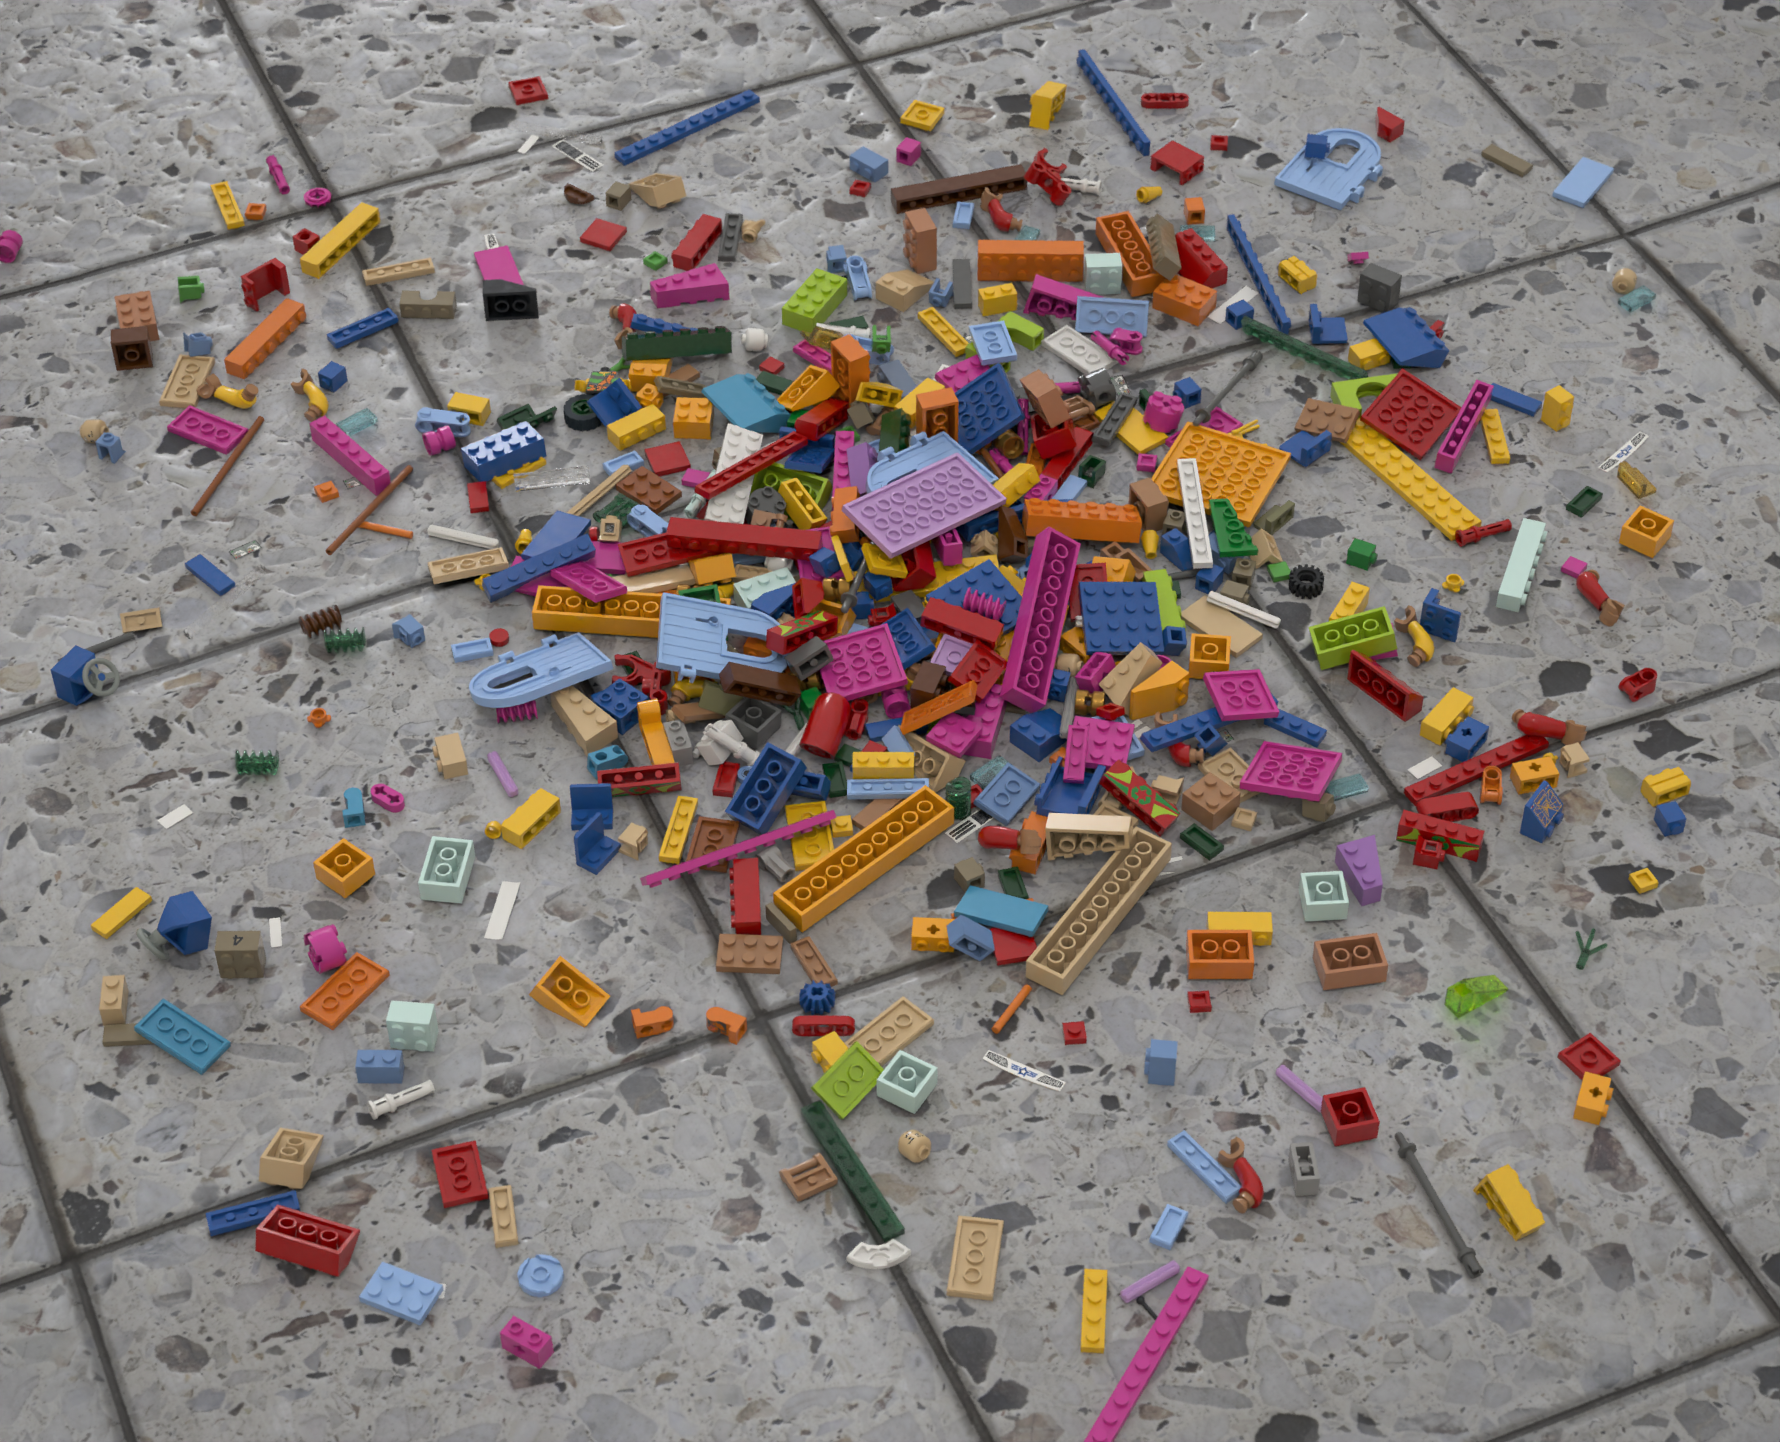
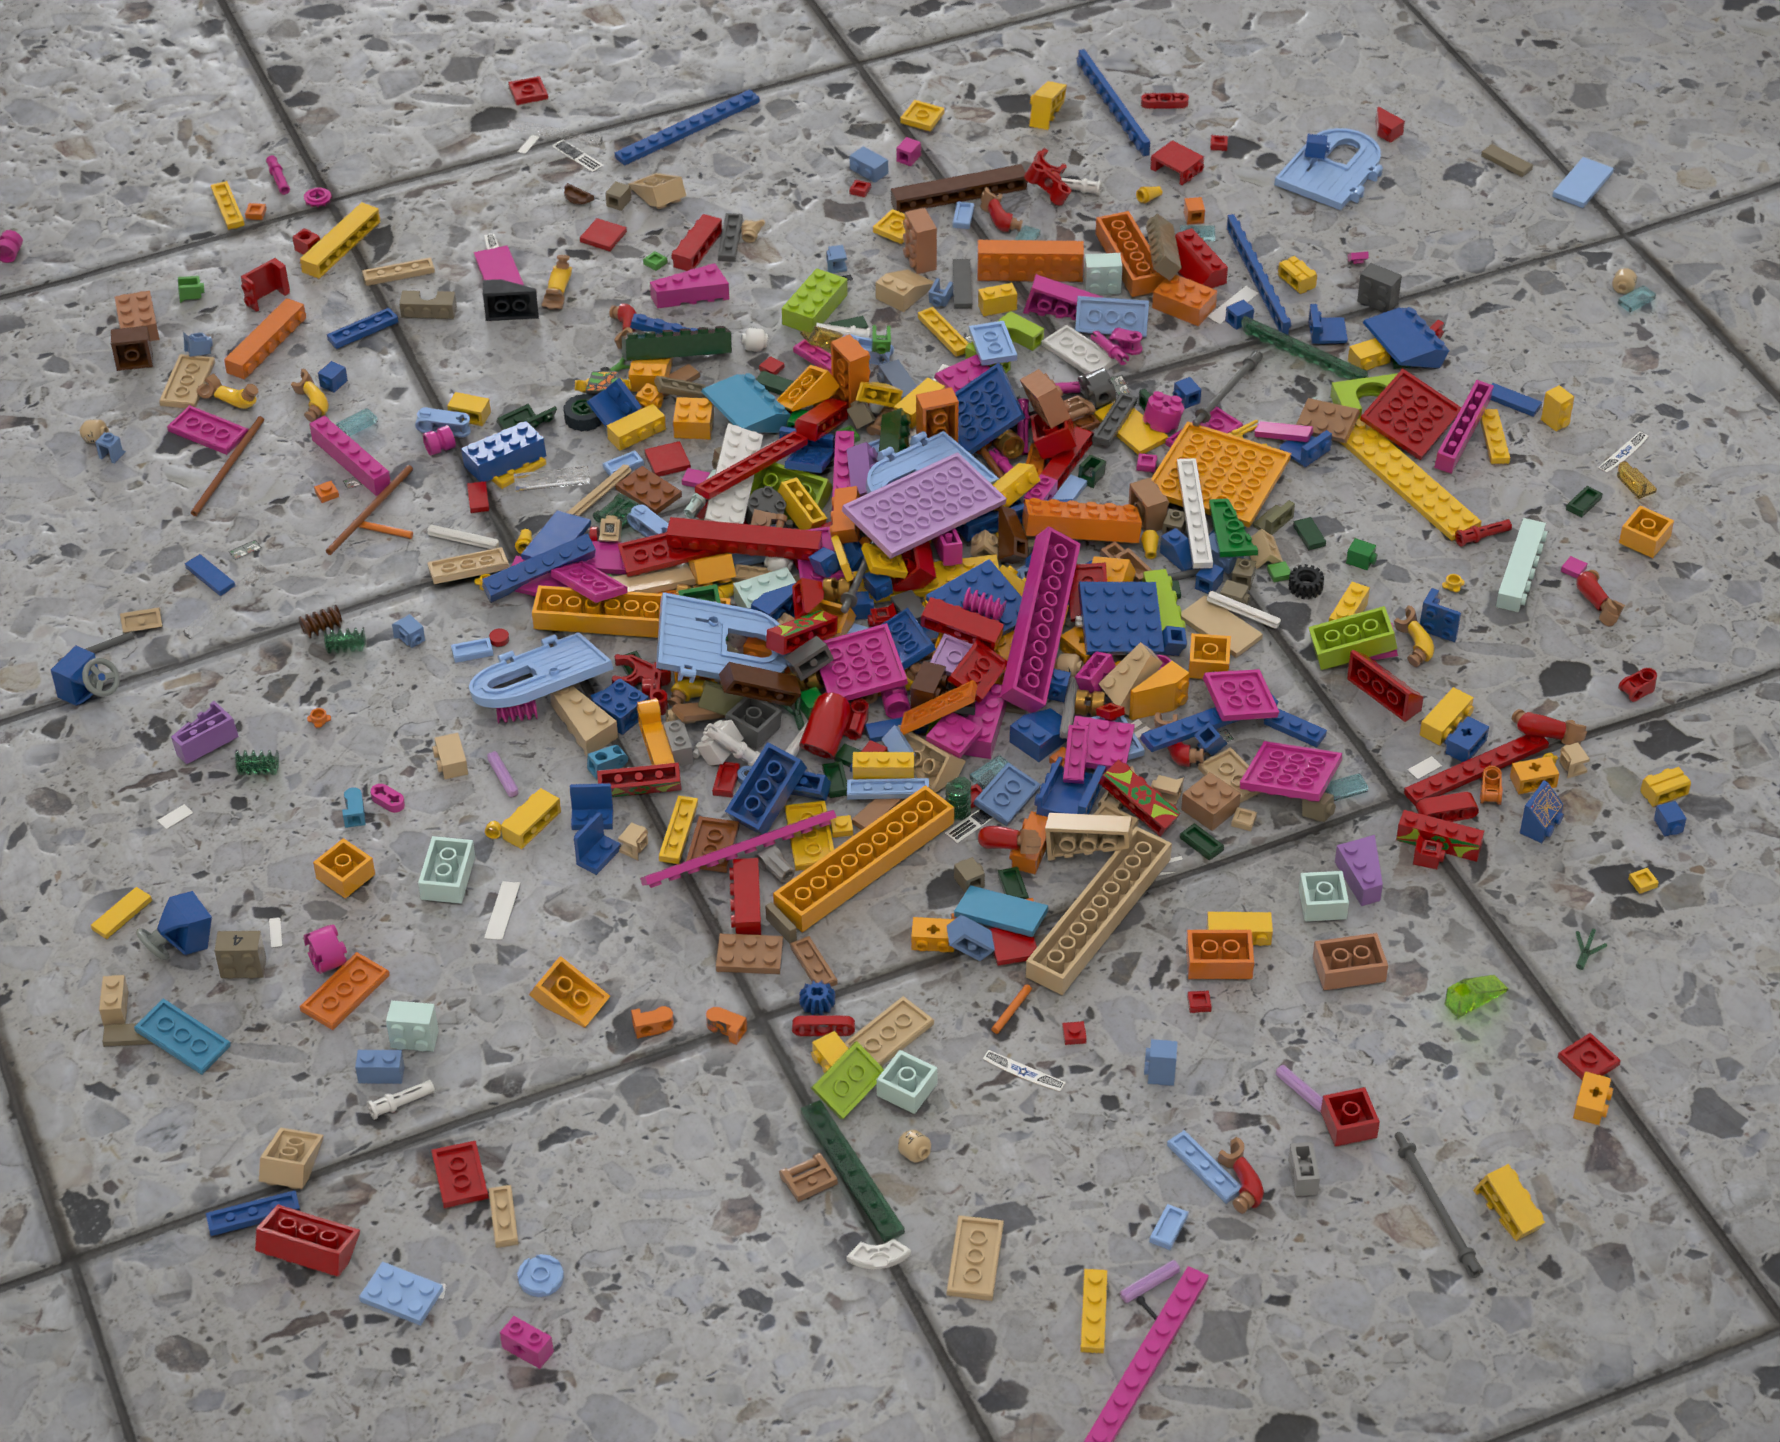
(205, 734): none -> medium lavender wedge
(557, 283): none -> piece
(858, 278): light blue piece -> none
(891, 226): none -> yellow plate
(1283, 431): none -> tile
(1309, 533): none -> dark green tile

